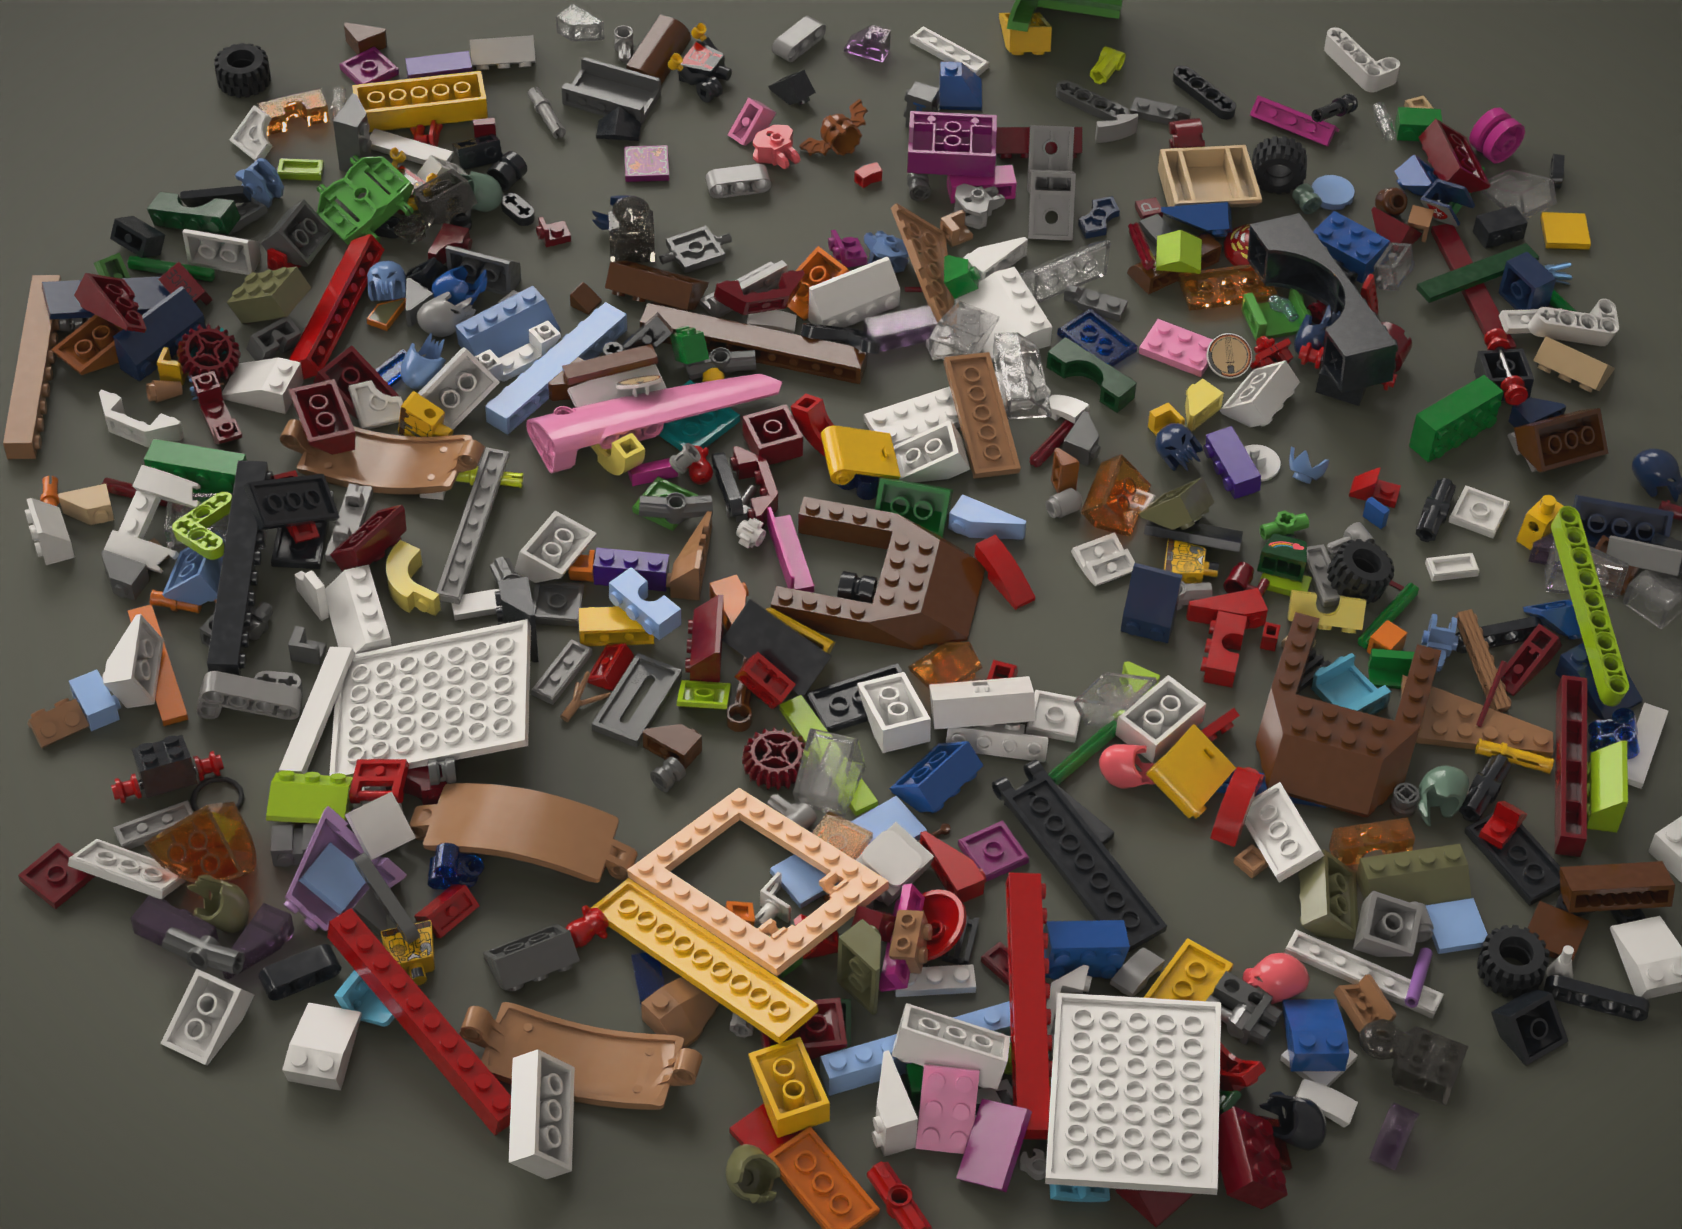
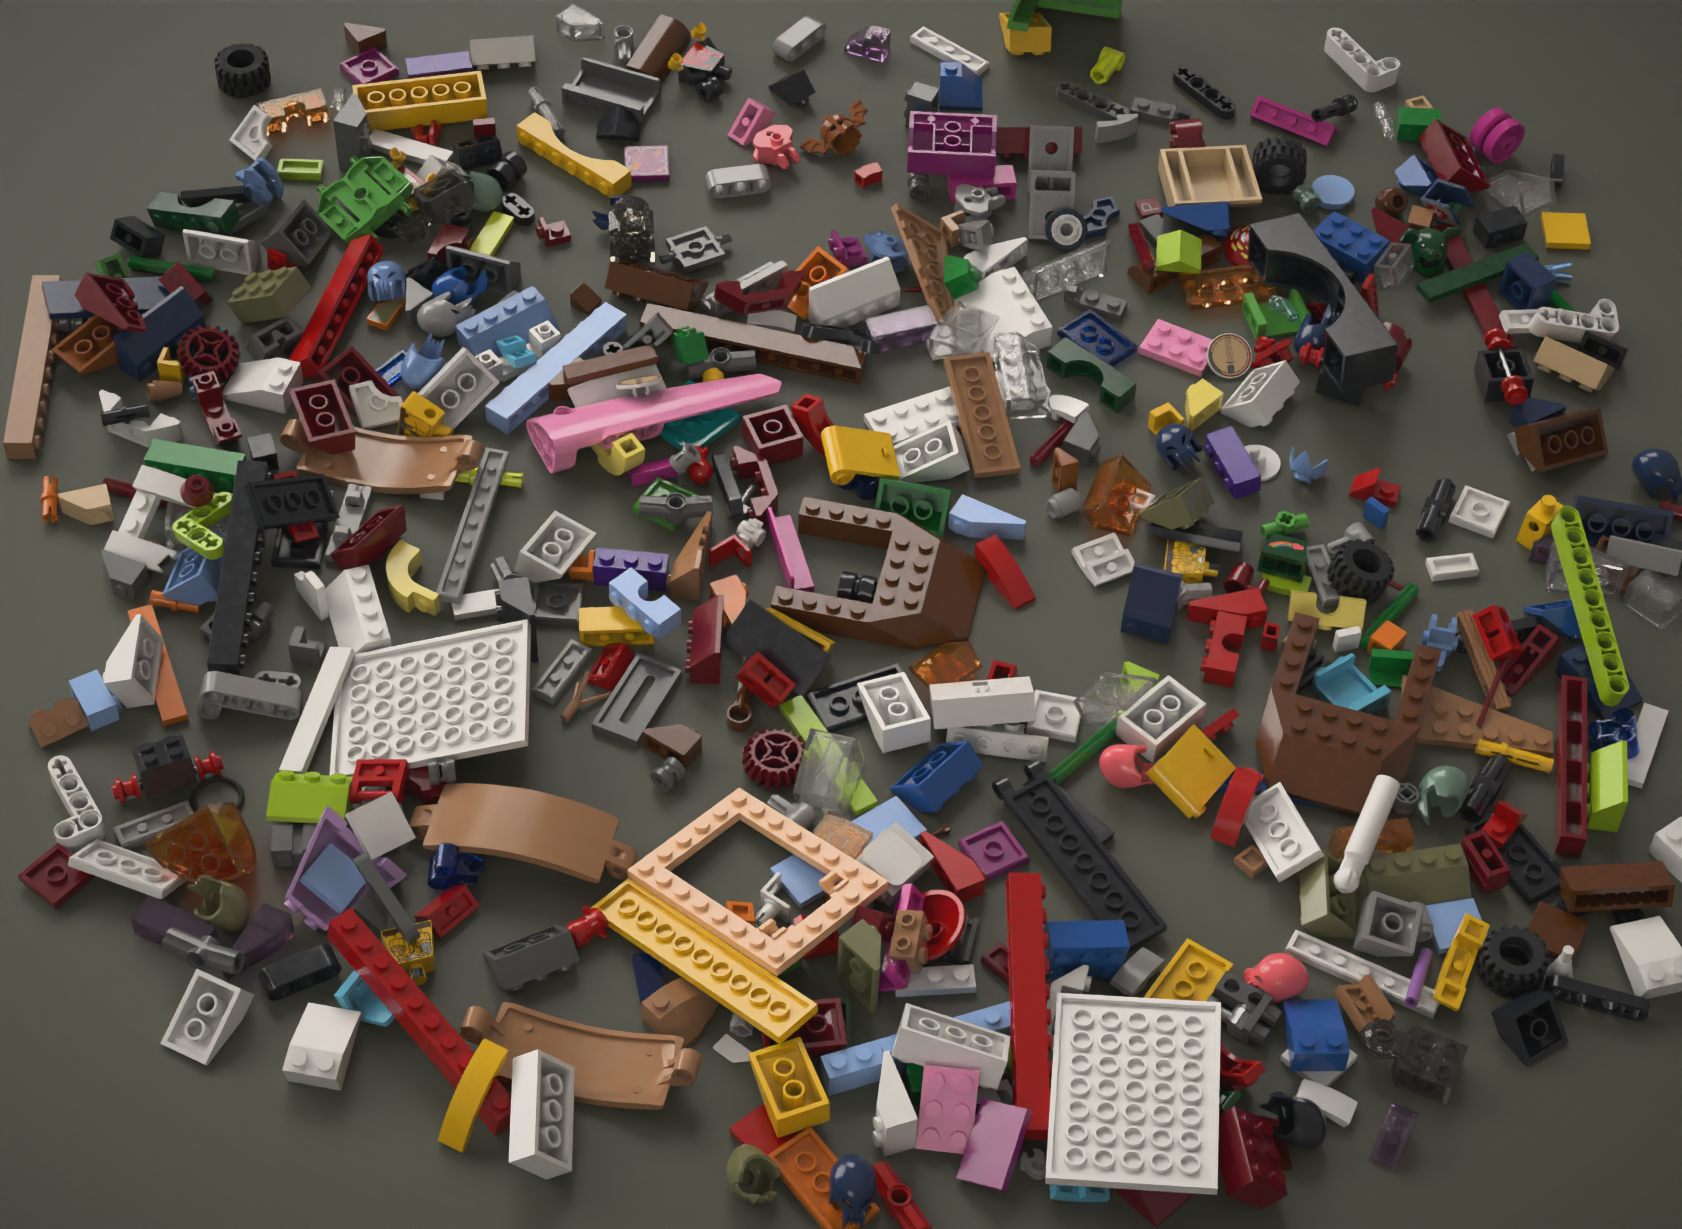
(49, 531): white slope -> none
(85, 820): none -> white beam
(125, 414): none -> black pin
(197, 491): none -> dark red cone
(263, 449): none -> brick
(471, 1093): none -> yellow slope
(493, 233): none -> neon yellow tile
(515, 351): none -> medium azure slope
(604, 175): none -> yellow arch
(704, 694): lime slope -> none
(727, 548): none -> red bracket
(732, 1049): none -> white sticker
(857, 1183): none -> dark blue helmet
(976, 234): none -> light grey slope
(1069, 241): none -> wheel
(1347, 639): none -> white tile
(1366, 833): none -> white piece
(1431, 245): none -> dark green piece
(1456, 418): green brick -> none
(1459, 962): none -> yellow slope
(1485, 862): none -> dark red brick
(1497, 633): none -> red brick
(1603, 349): none -> black slope

